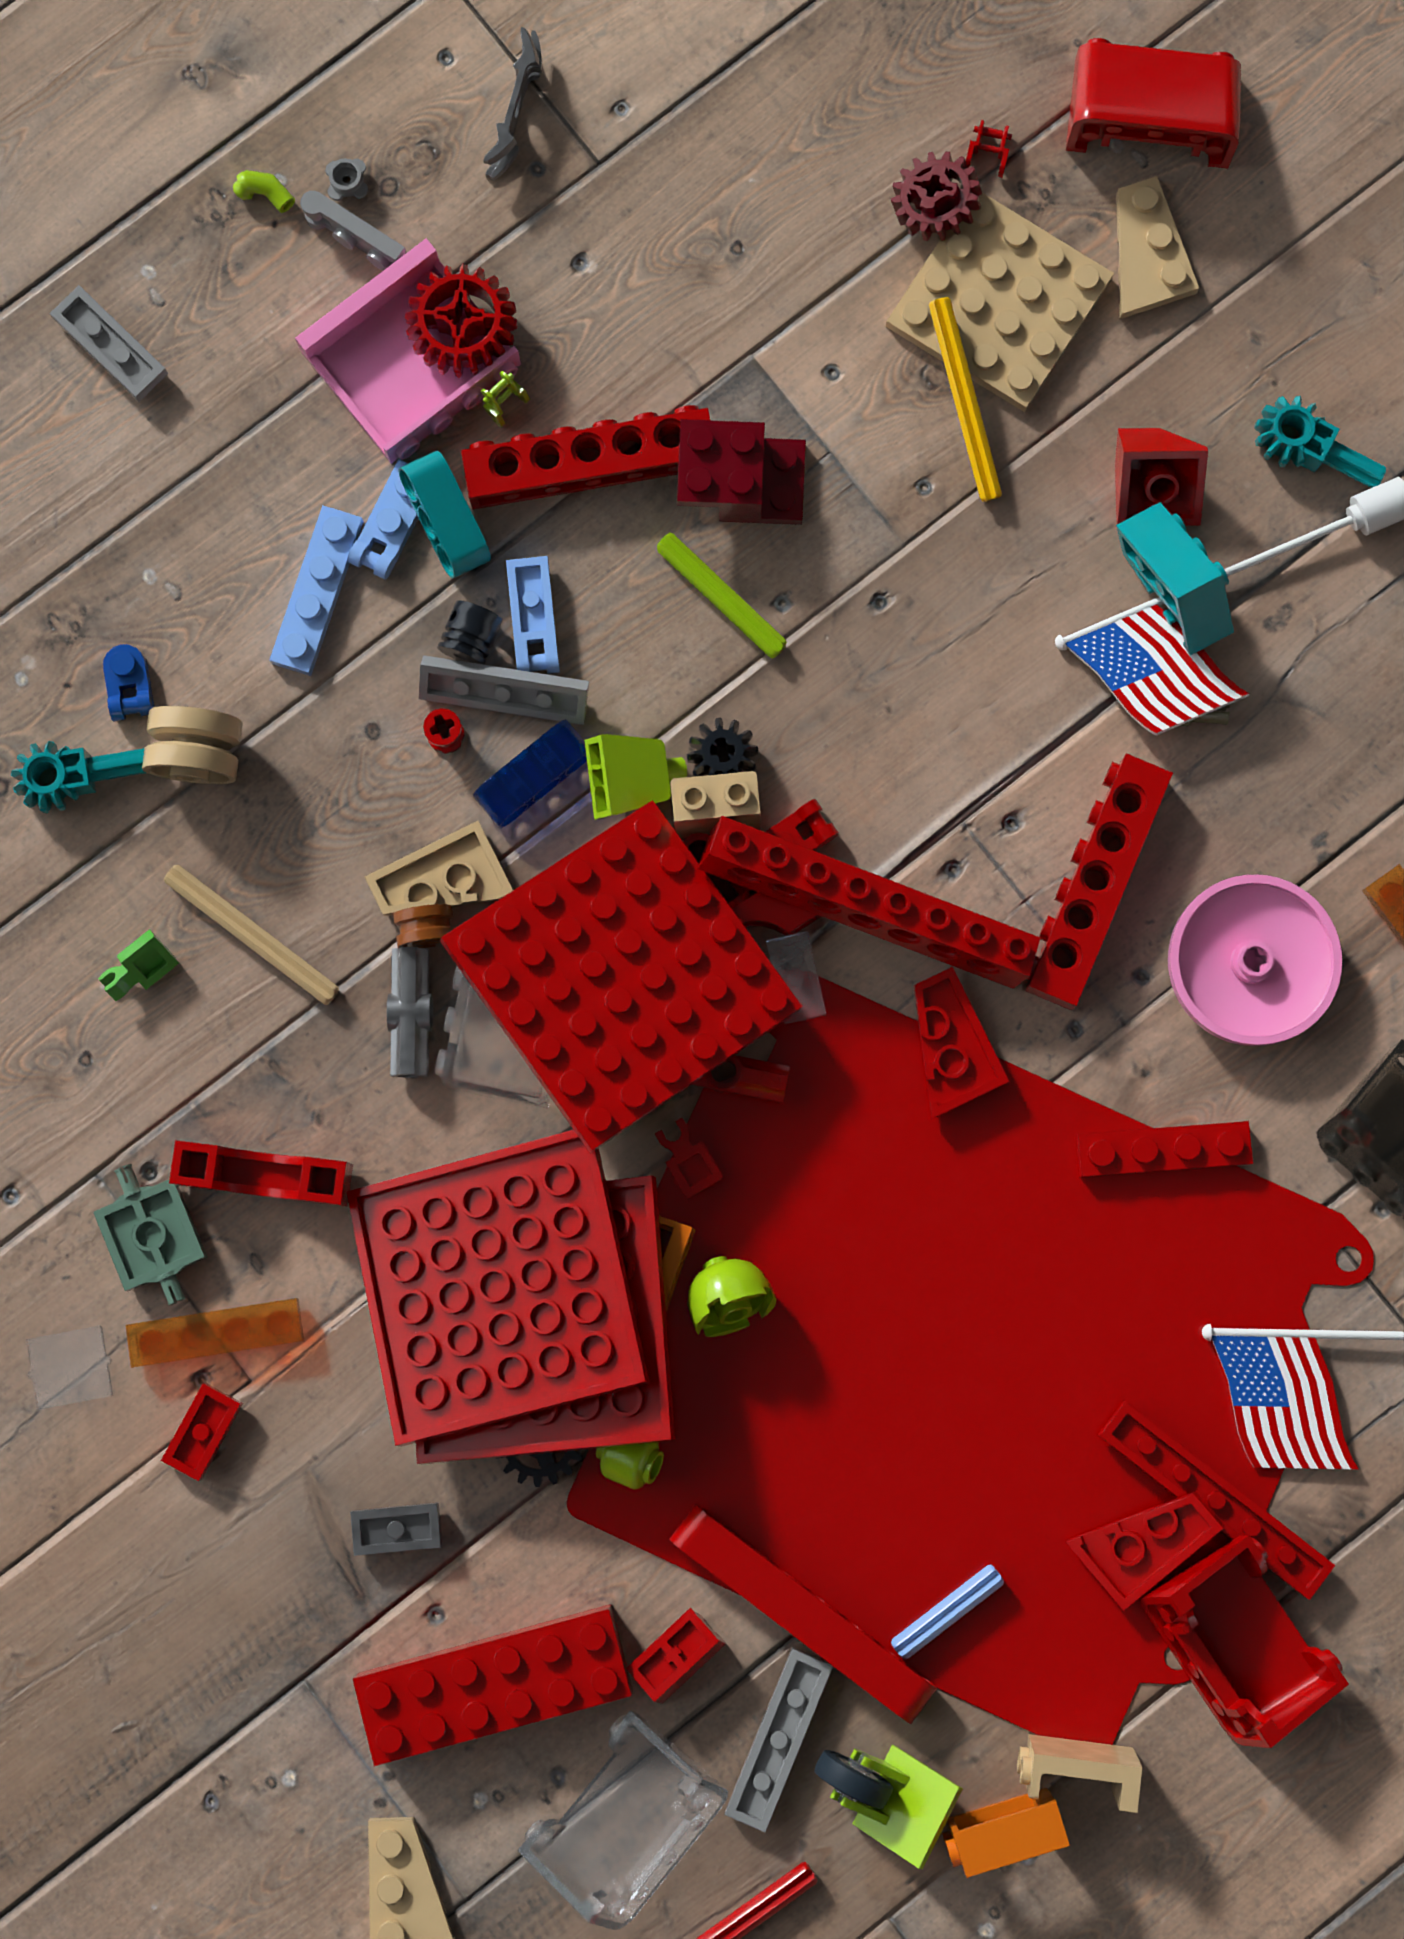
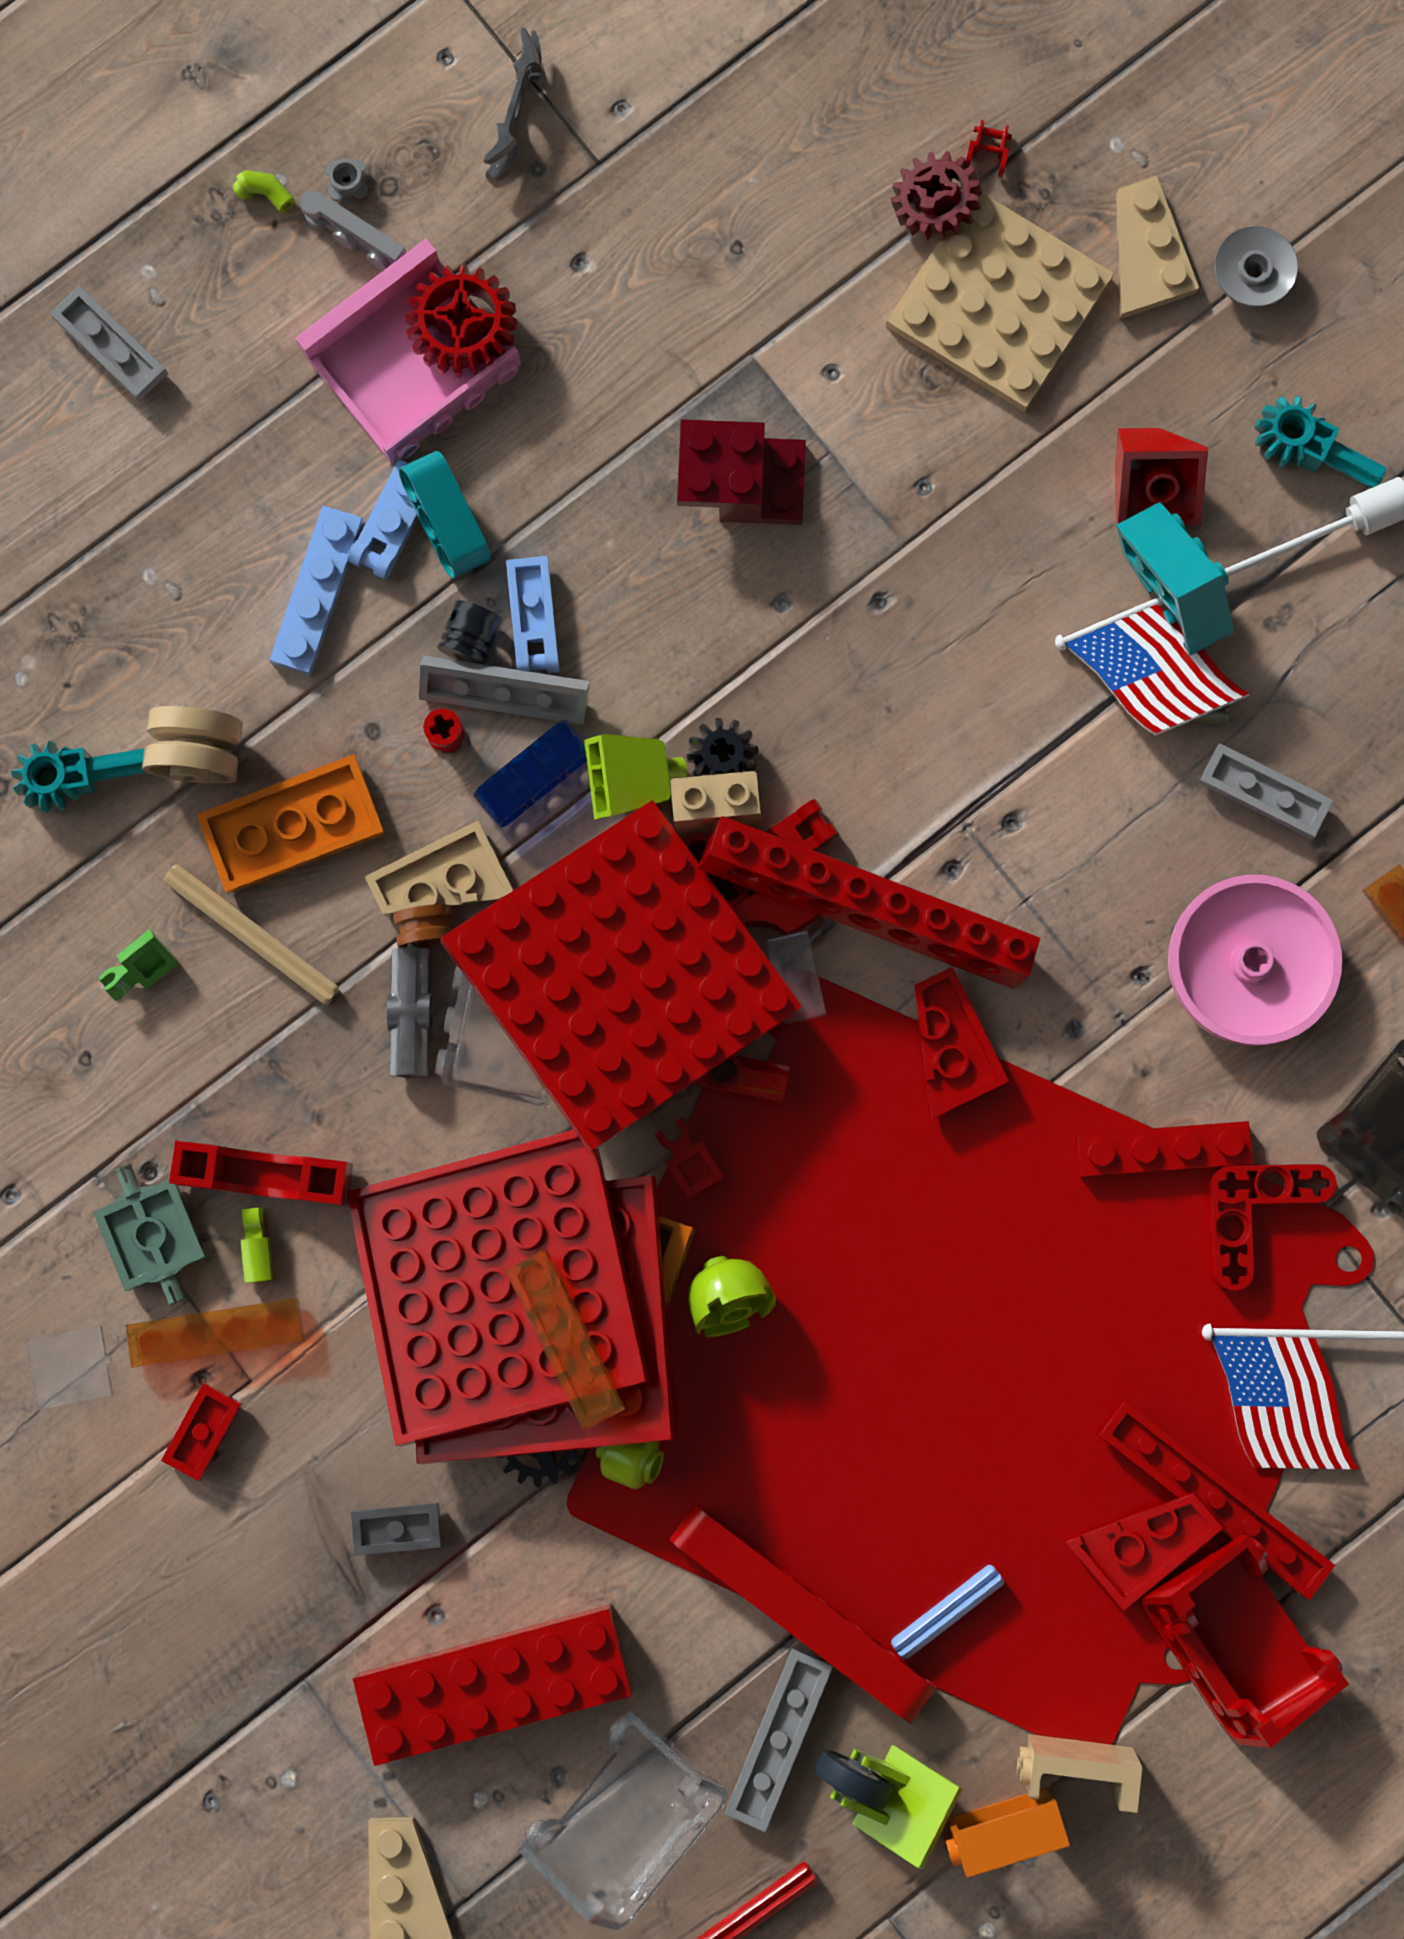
(125, 669): blue plate -> none
(256, 1247): none -> lime bar
(290, 824): none -> orange plate
(492, 405): lime piece -> none
(565, 1339): none -> clear orange plate
(571, 474): red brick -> none
(675, 1656): red hinge -> none
(721, 595): lime axle -> none
(965, 399): yellow axle -> none
(1147, 786): red brick -> none
(1156, 99): red windscreen -> none
(1241, 1207): none -> red beam
(1260, 249): none -> light grey dish
(1265, 791): none -> light grey plate

